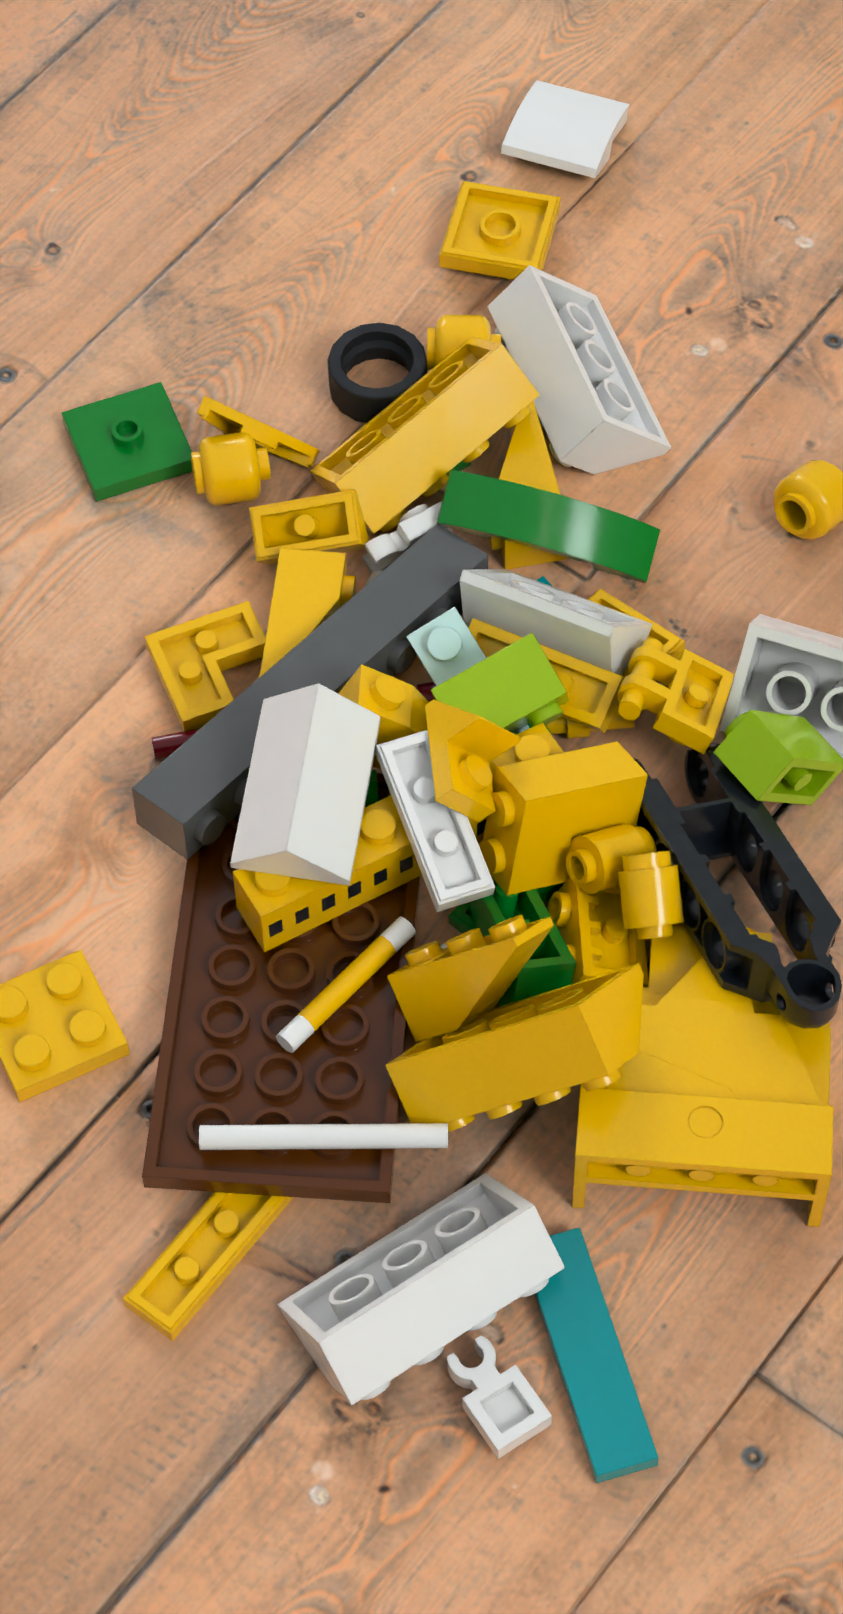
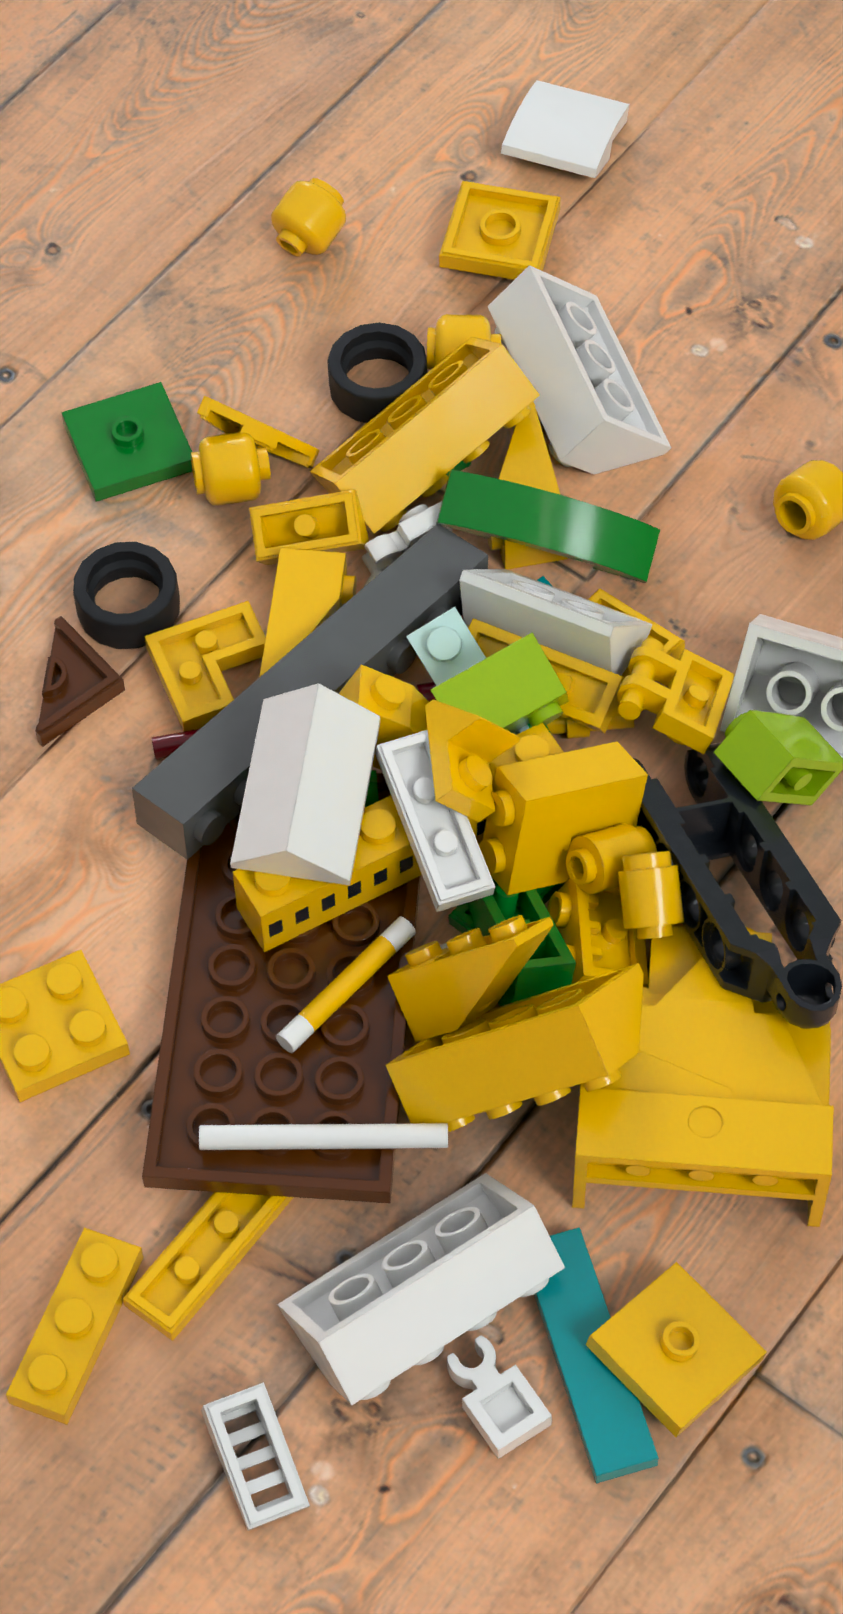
(74, 683): none -> reddish brown tile
(75, 1326): none -> yellow plate
(118, 562): none -> black tyre
(233, 1407): none -> white slope
(308, 217): none -> yellow head
(676, 1349): none -> yellow plate

